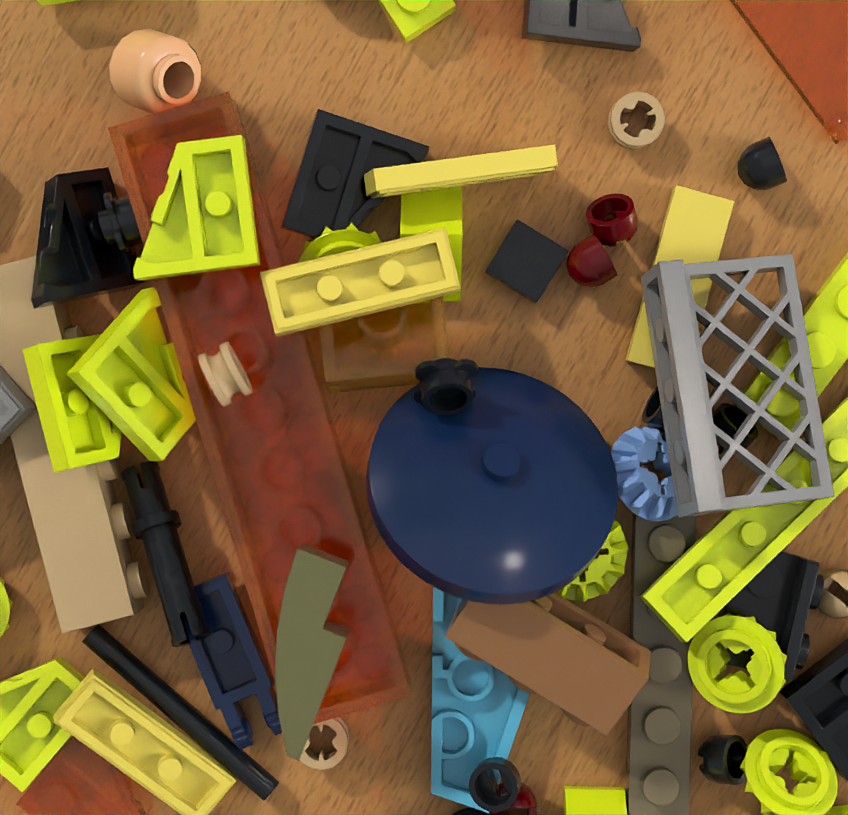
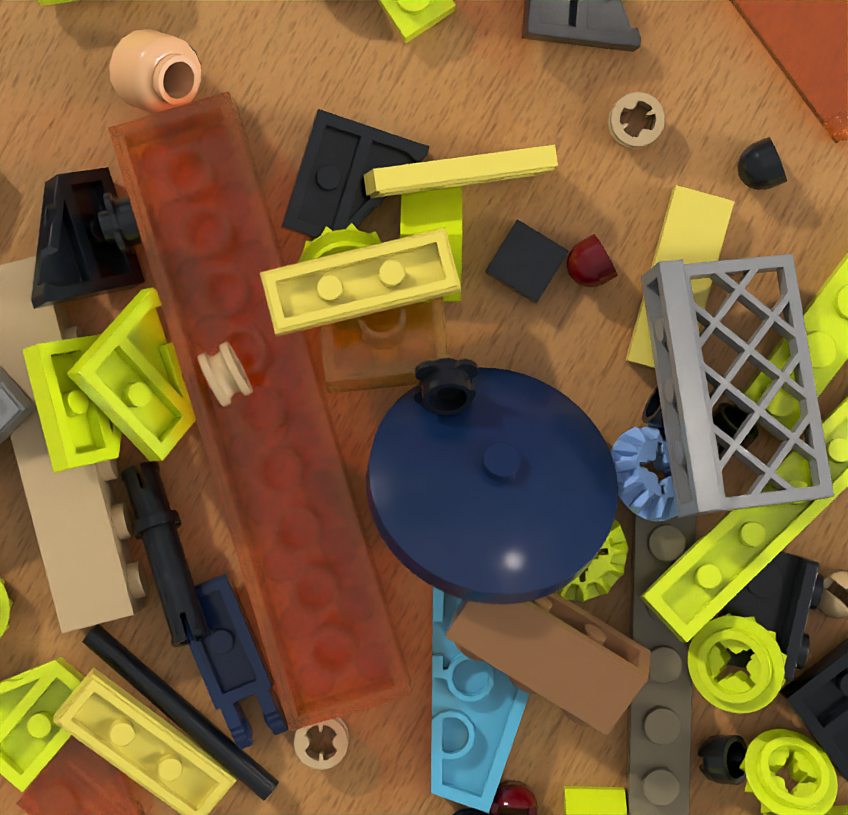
(203, 214): neon yellow wing -> none
(307, 642): olive slope -> none
(484, 786): black hinge -> none
(609, 207): dark red hinge -> none

